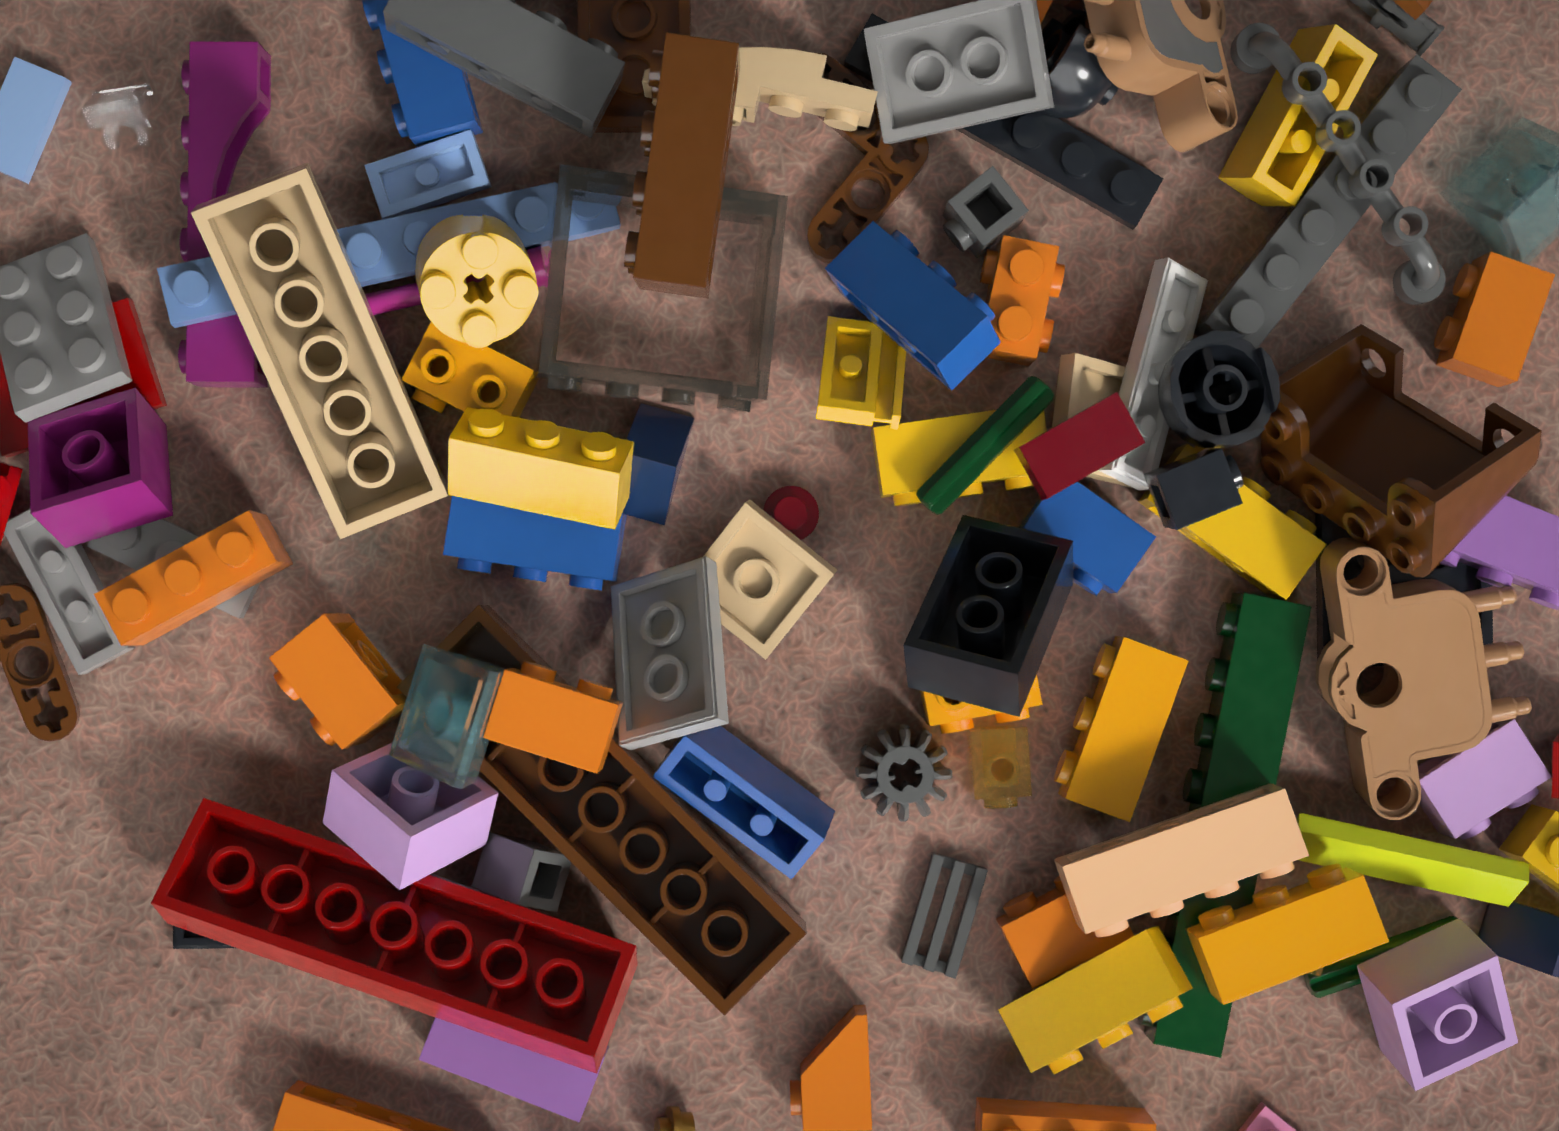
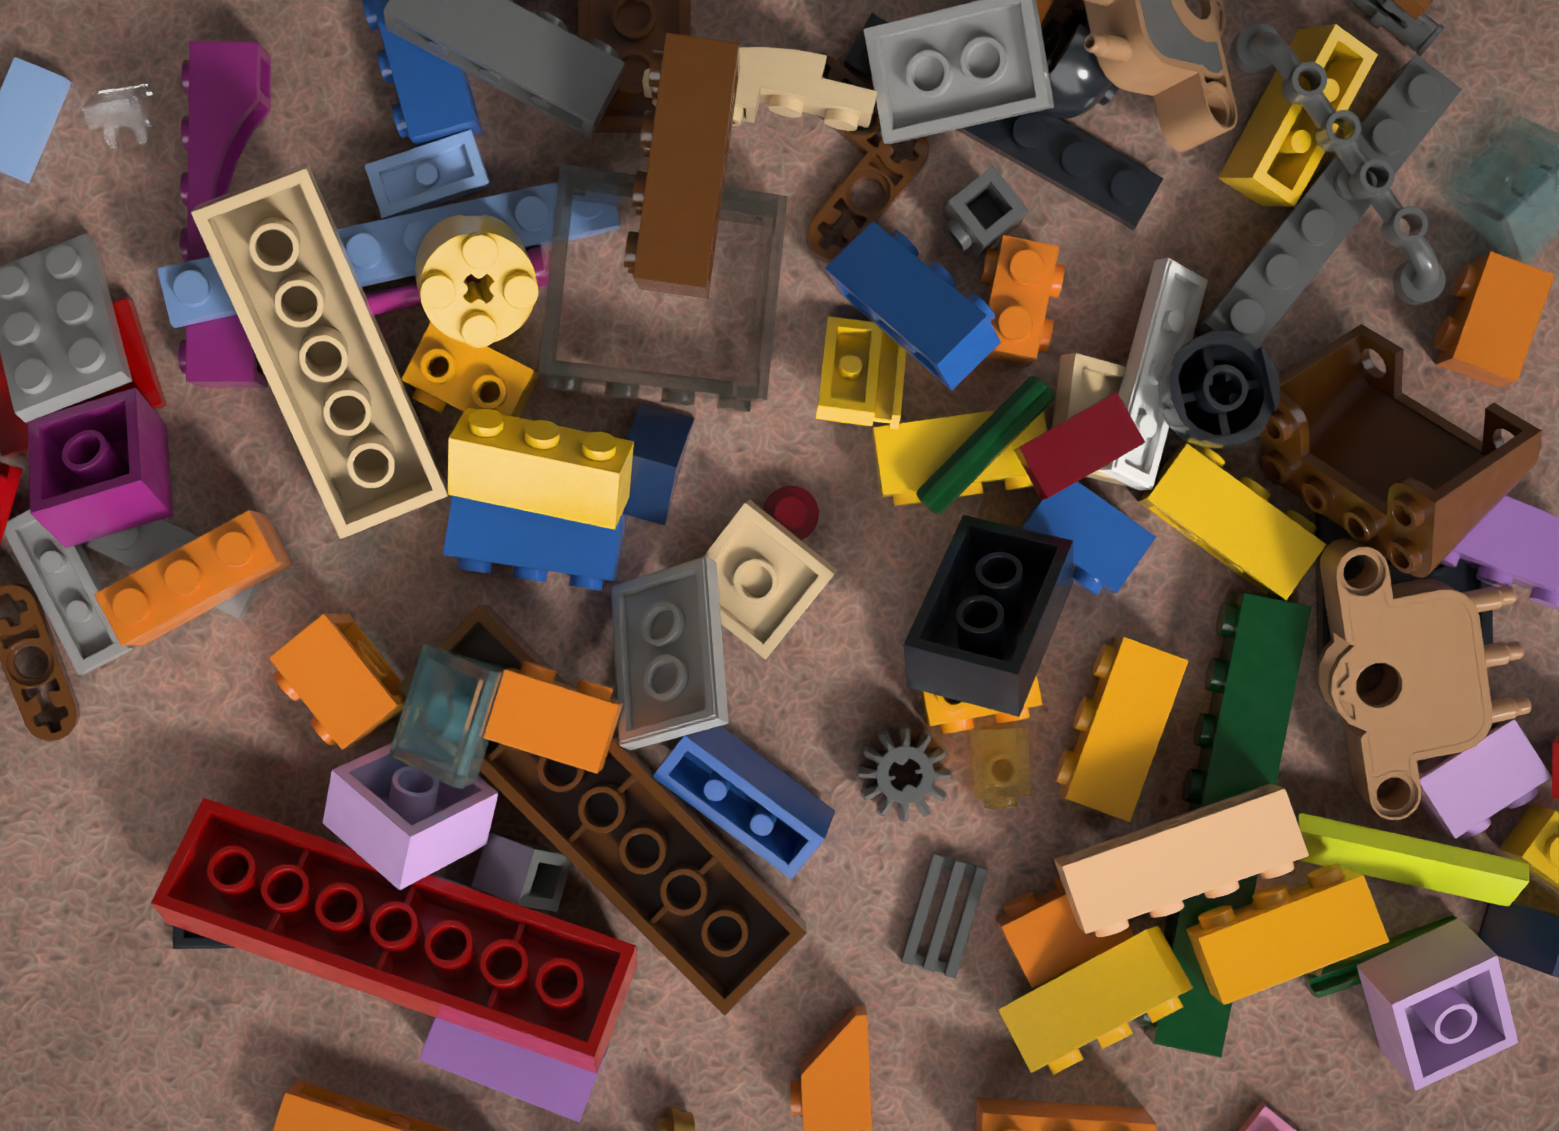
(1195, 487): black brick -> none

